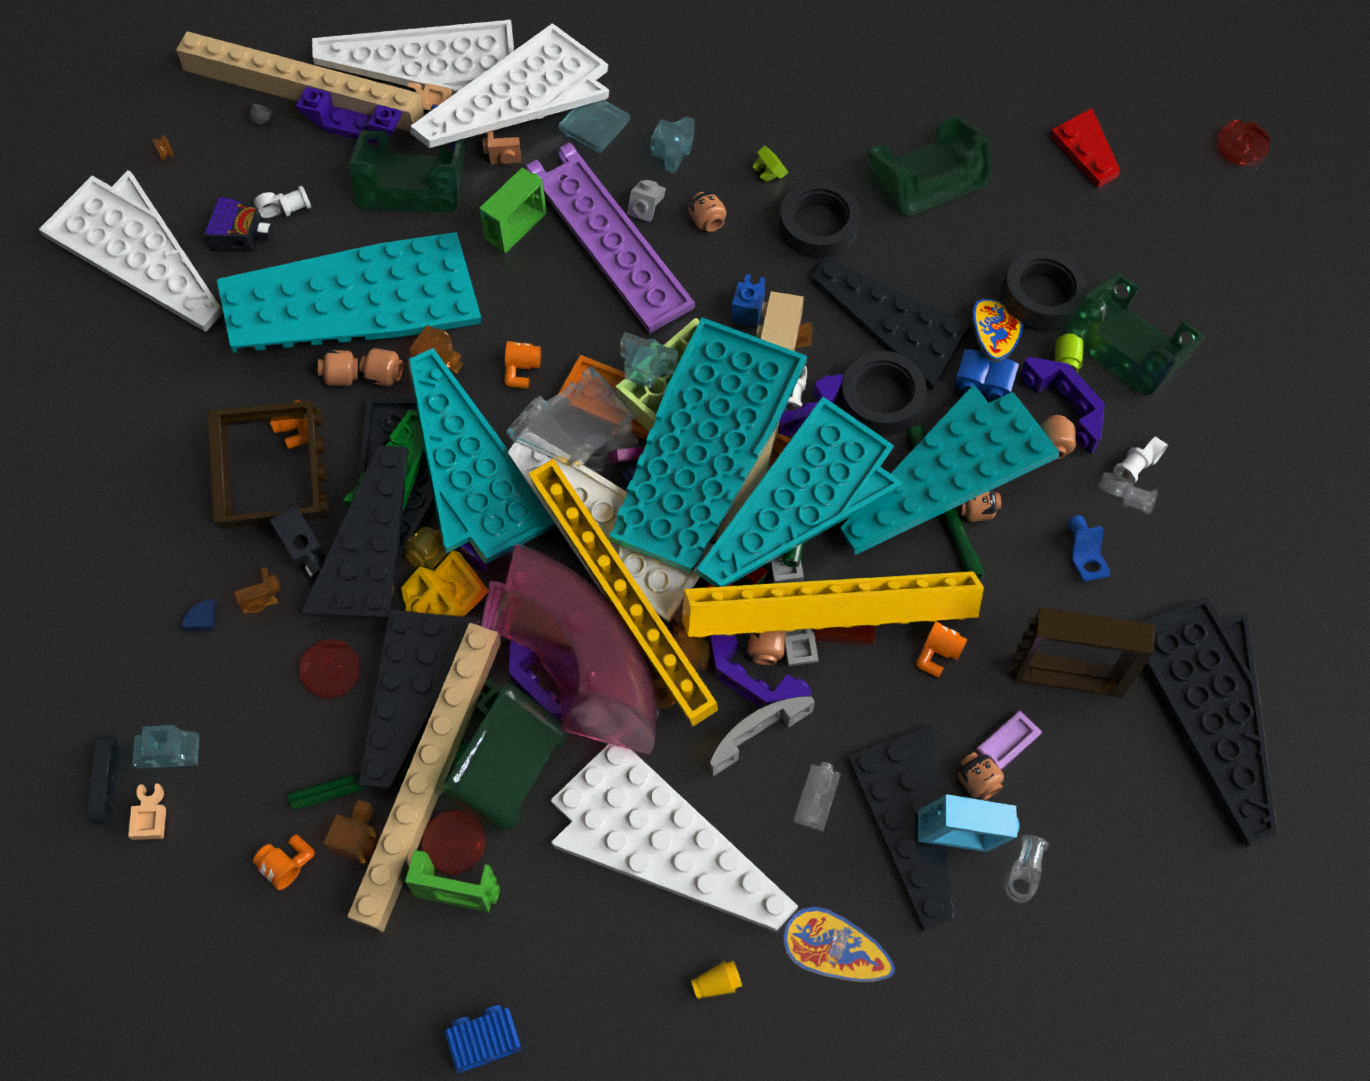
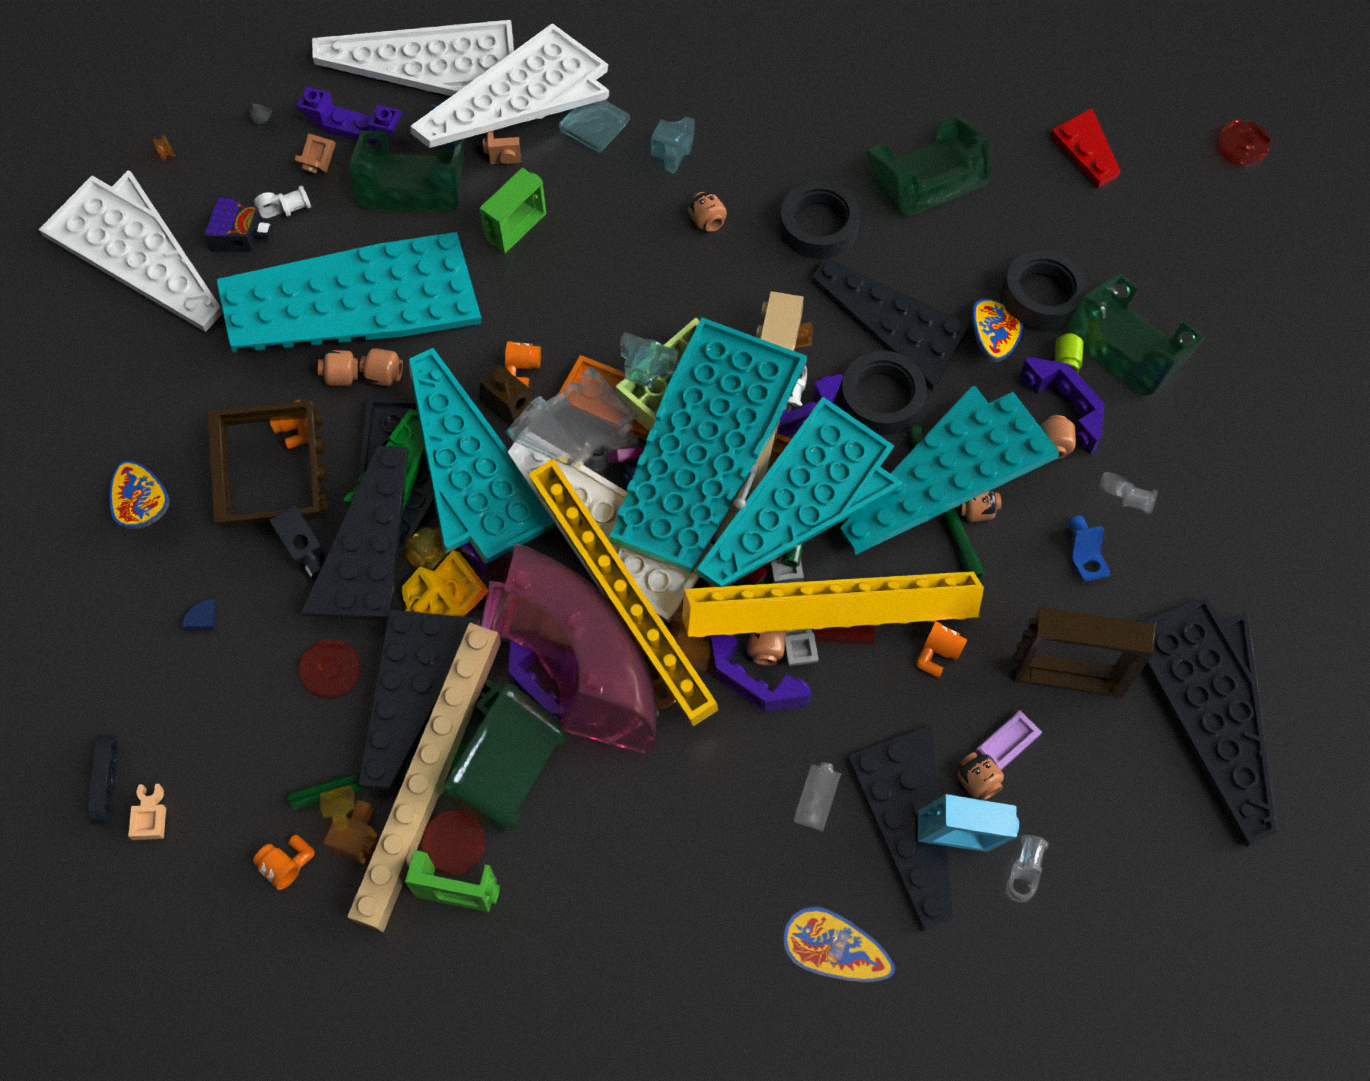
(136, 496): none -> shield
(165, 747): clear light blue brick -> none
(259, 596): clear orange bracket -> none
(290, 77): tan brick -> none
(316, 154): none -> nougat bracket
(337, 804): none -> clear yellow plate
(431, 94): light nougat plate -> none
(442, 345): clear orange brick -> none
(482, 1038): blue brick -> none
(503, 394): none -> dark brown torso
(613, 241): medium lavender hinge -> none
(644, 199): light grey bracket -> none
(646, 830): white wing -> none
(717, 981): yellow cone -> none
(740, 502): none -> light grey hinge
(748, 302): blue brick -> none
(770, 161): lime tile -> none
(788, 710): light grey slope -> none
(989, 377): blue brick -> none
(1140, 459): white connector -> none

